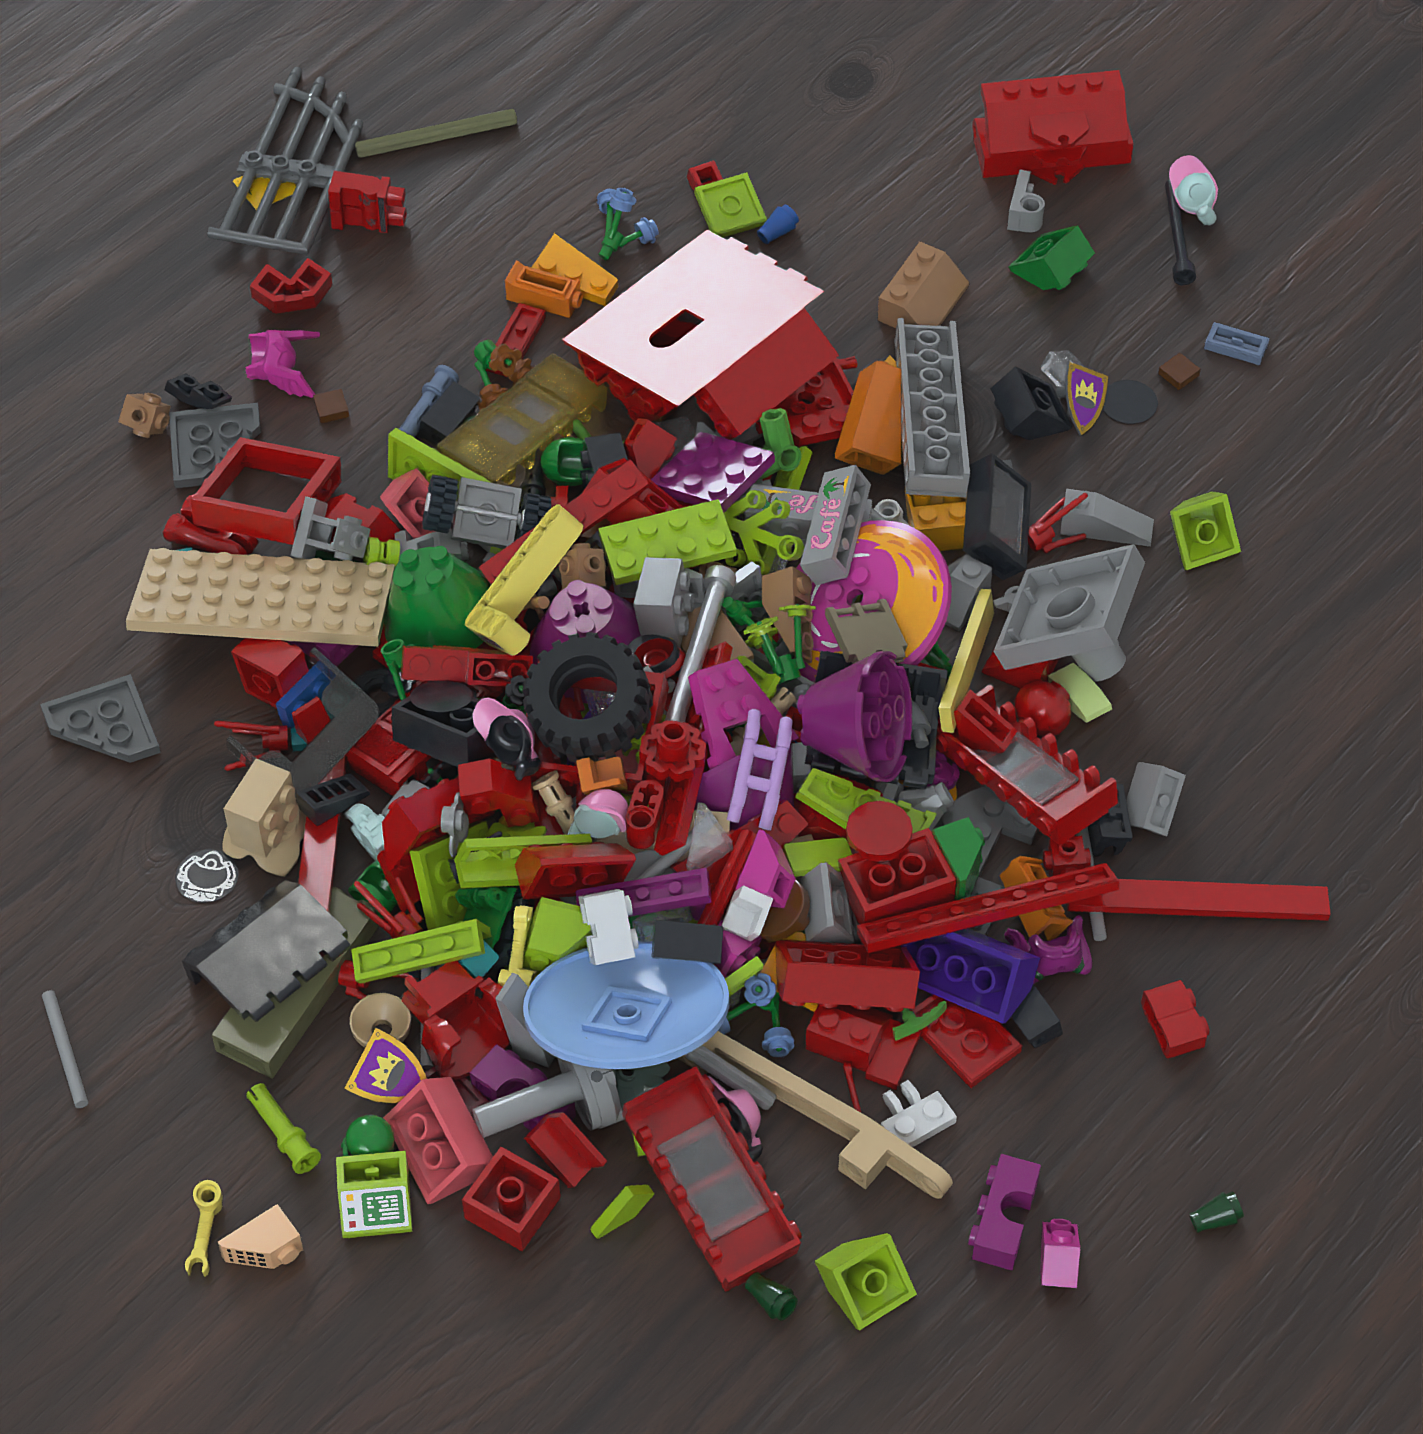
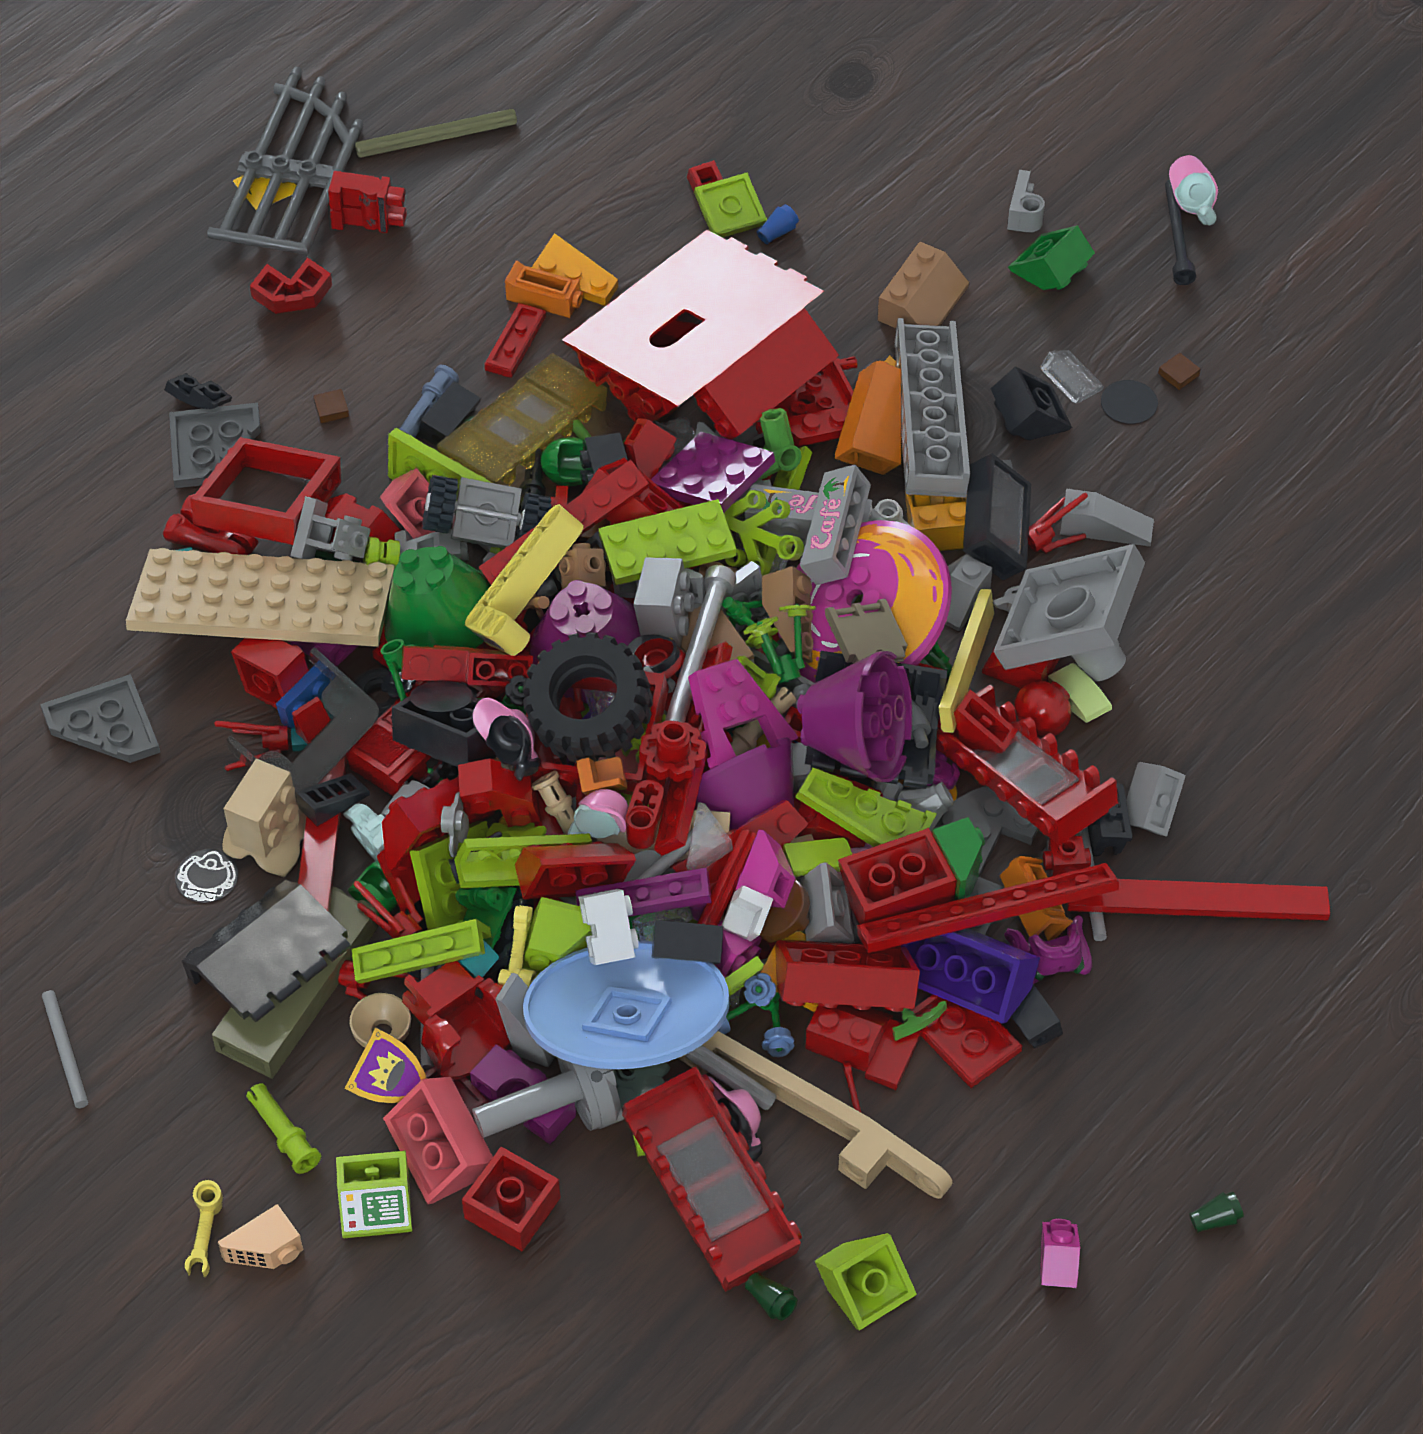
(145, 414): medium nougat brick -> none
(275, 357): dark pink helmet -> none
(368, 1136): green helmet -> none
(501, 359): dark orange plant -> none
(564, 1148): red panel -> none
(614, 202): plant -> none
(622, 1209): lime tile -> none
(745, 780): lavender piece -> none
(879, 830): red tile -> none
(919, 1120): white hinge -> none
(1012, 1185): magenta arch -> none
(1053, 125): red piece -> none
(1084, 395): shield -> none
(1174, 1019): red brick -> none
(1204, 529): lime slope -> none
(1234, 346): sand blue tile -> none

